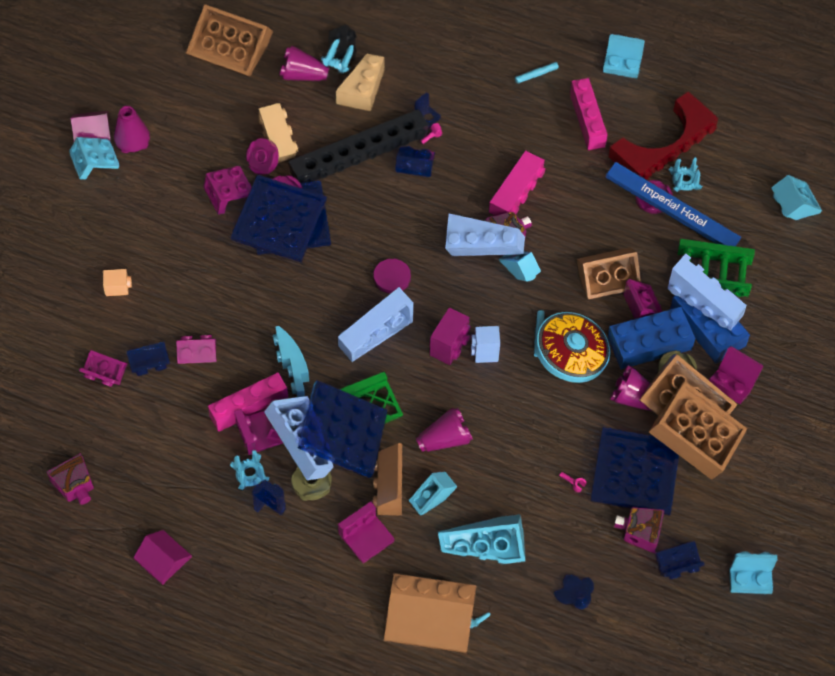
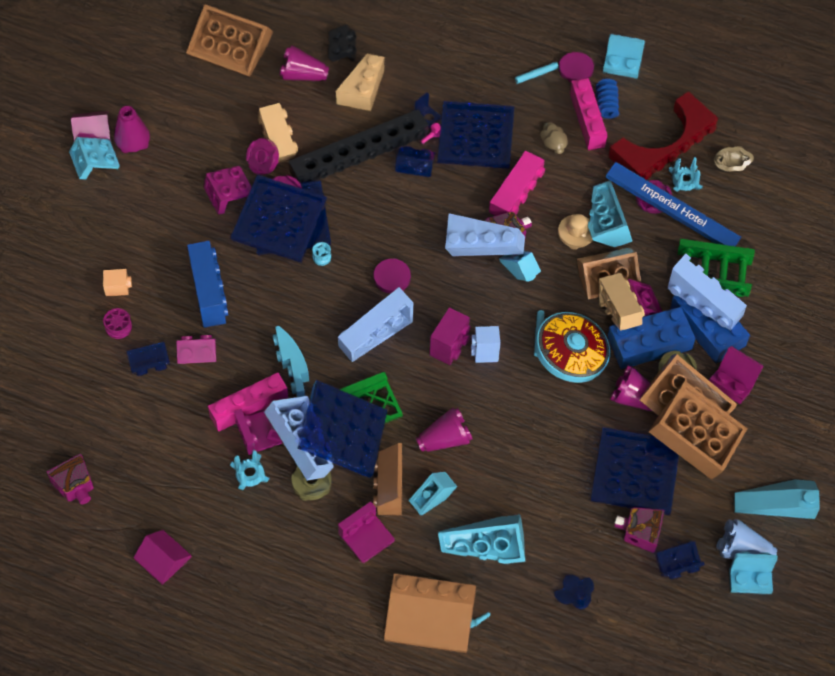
(104, 368): magenta bracket -> none
(118, 324): none -> magenta wheel
(208, 283): none -> blue brick
(270, 495): clear blue bracket -> none
(319, 249): none -> medium azure wheel
(341, 66): medium azure piece -> none
(476, 134): none -> clear blue plate
(554, 137): none -> dark tan arm
(574, 231): none -> tan plate
(576, 66): none -> magenta tile
(576, 488): dark pink hand -> none
(606, 217): none -> medium azure wedge
(607, 98): none -> blue piece
(620, 301): none -> tan wedge
(733, 159): none -> dark tan arm
(741, 538): none -> light blue cone
(783, 499): none -> medium azure wedge
(795, 198): medium azure slope -> none

